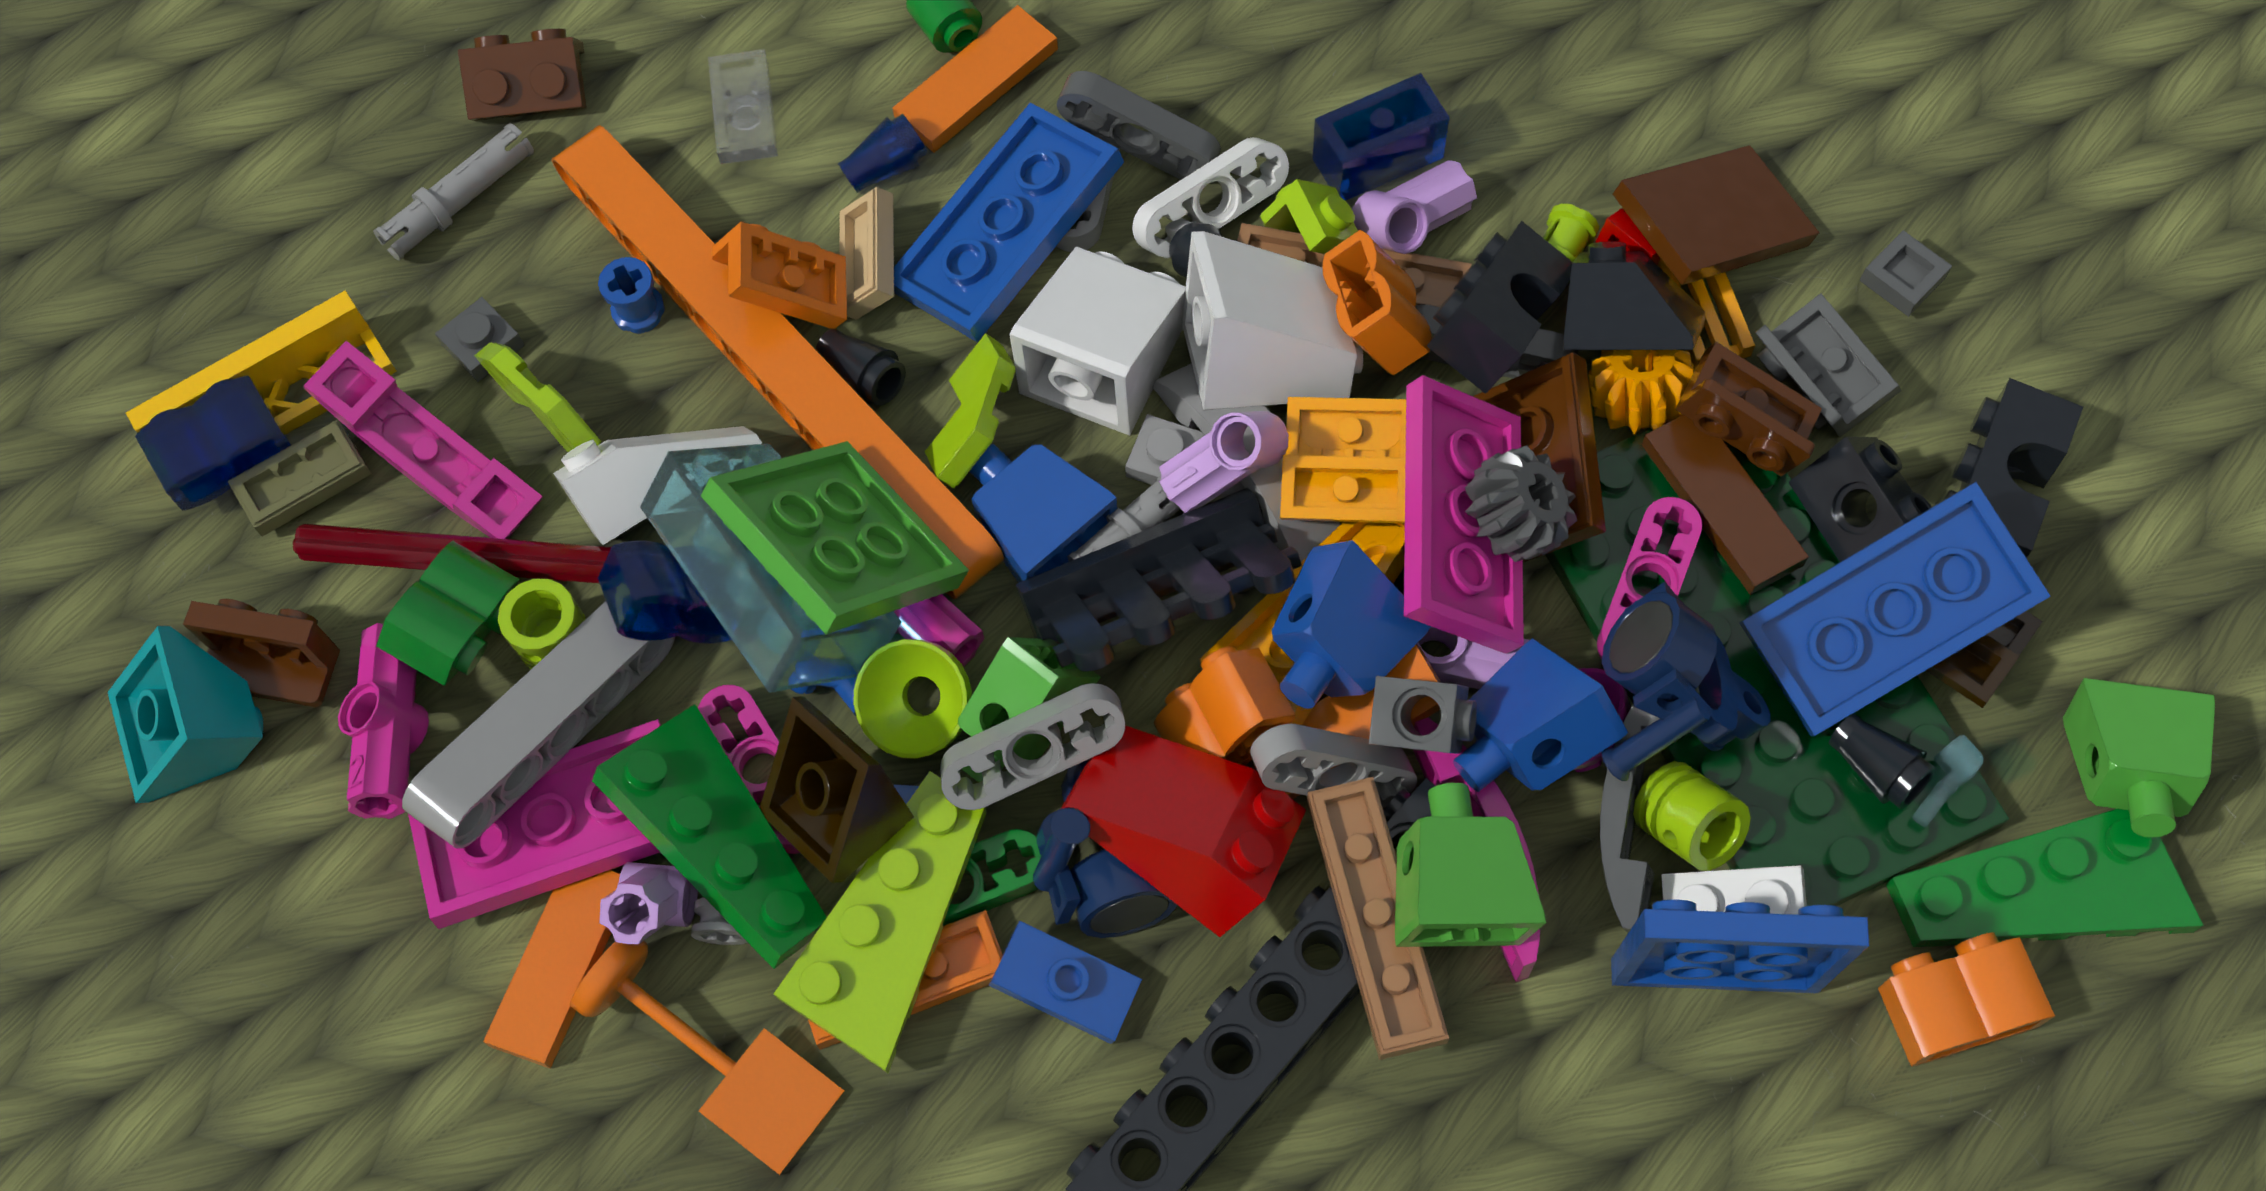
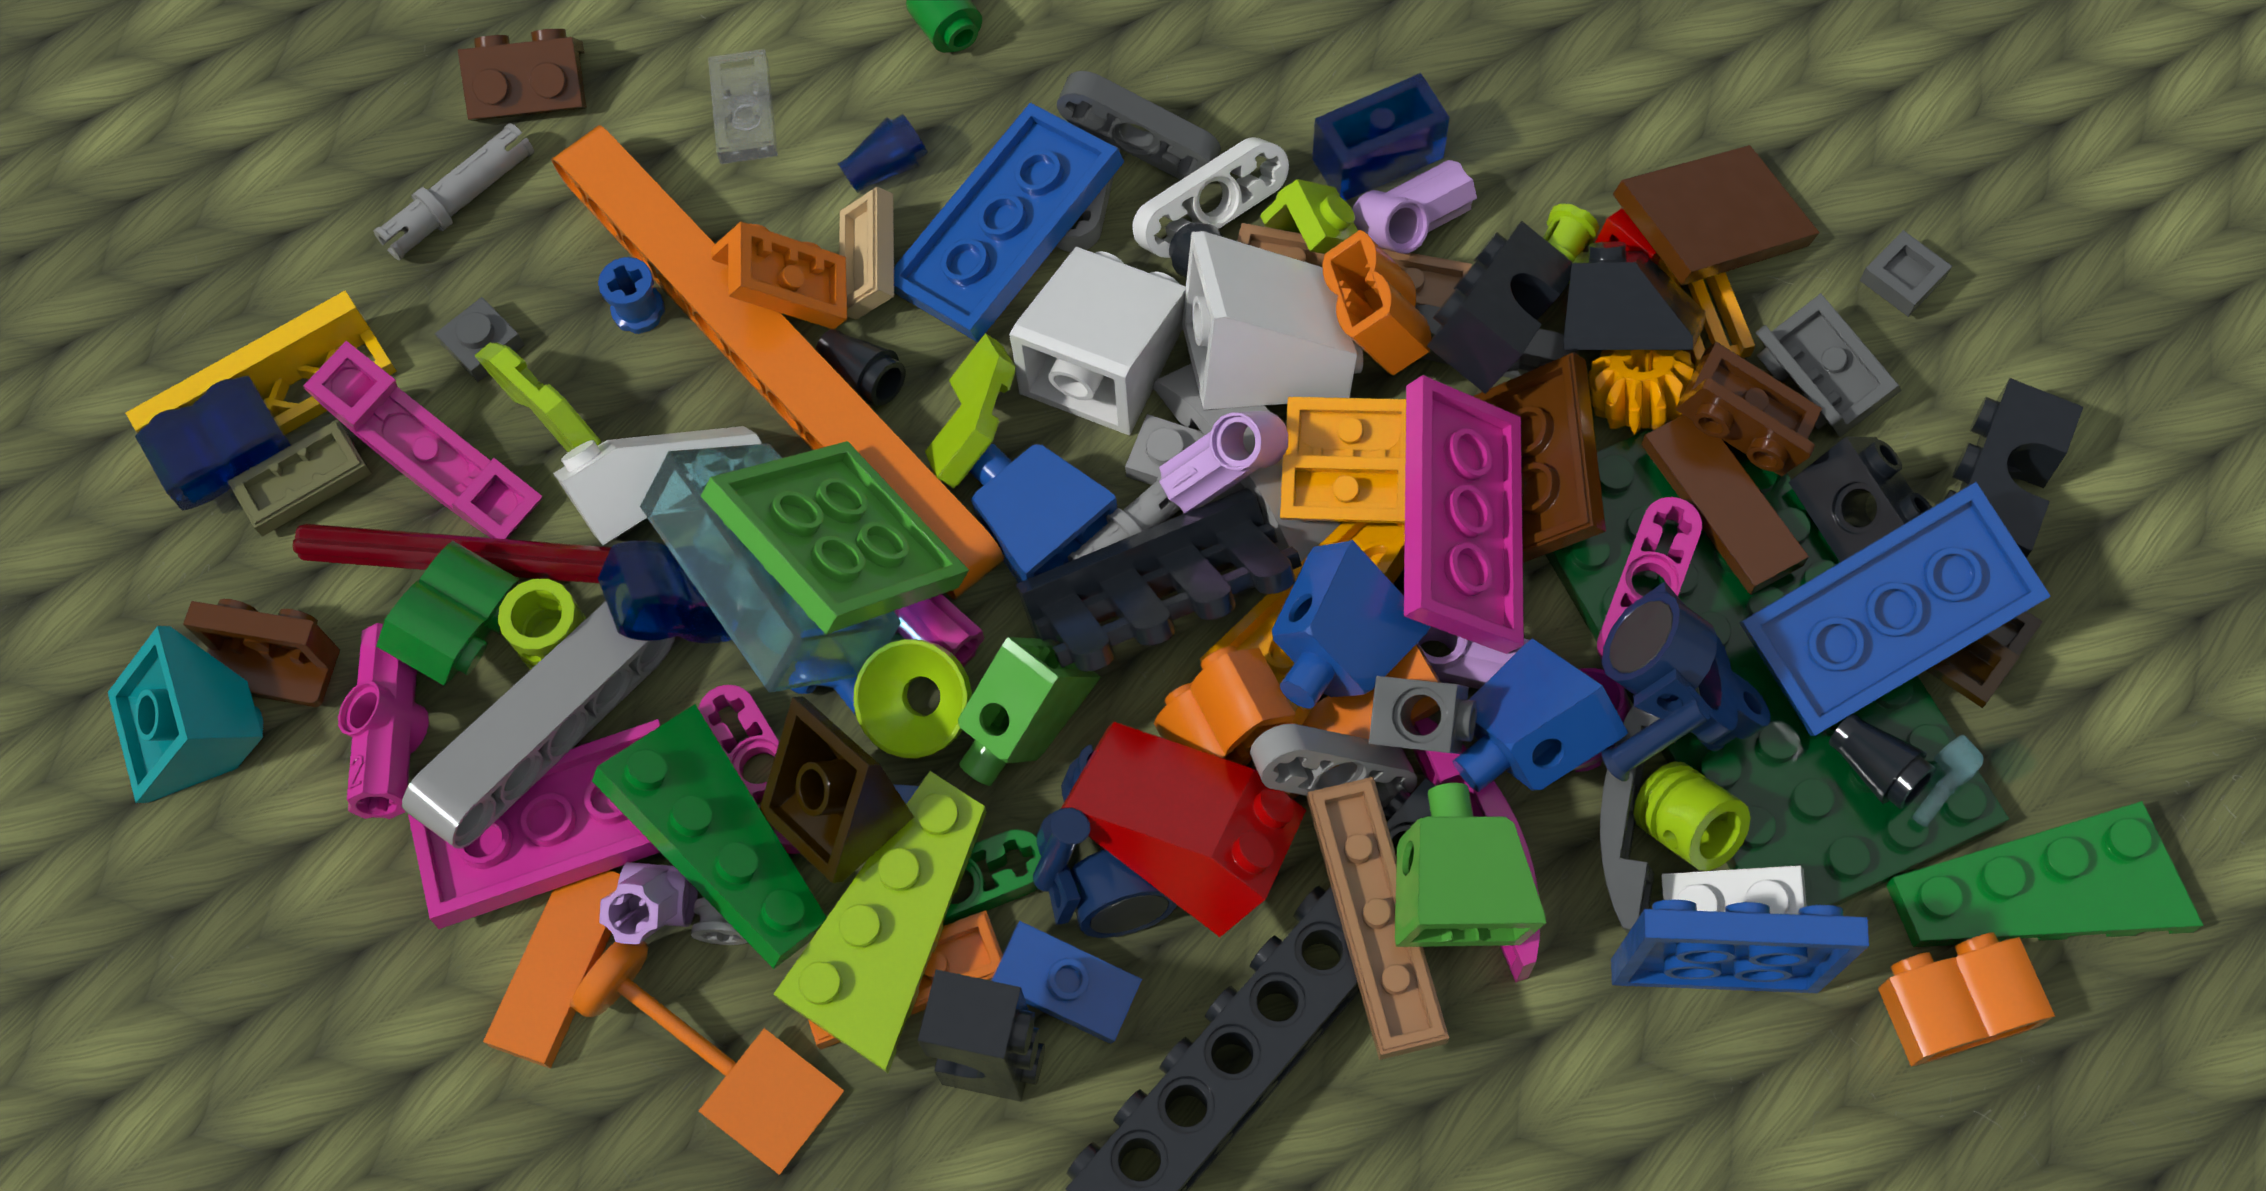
(976, 77): orange tile -> none
(981, 1036): none -> black arch
(1022, 773): light grey beam -> none
(1520, 504): dark grey gear -> none
(2141, 749): bright green torso -> none

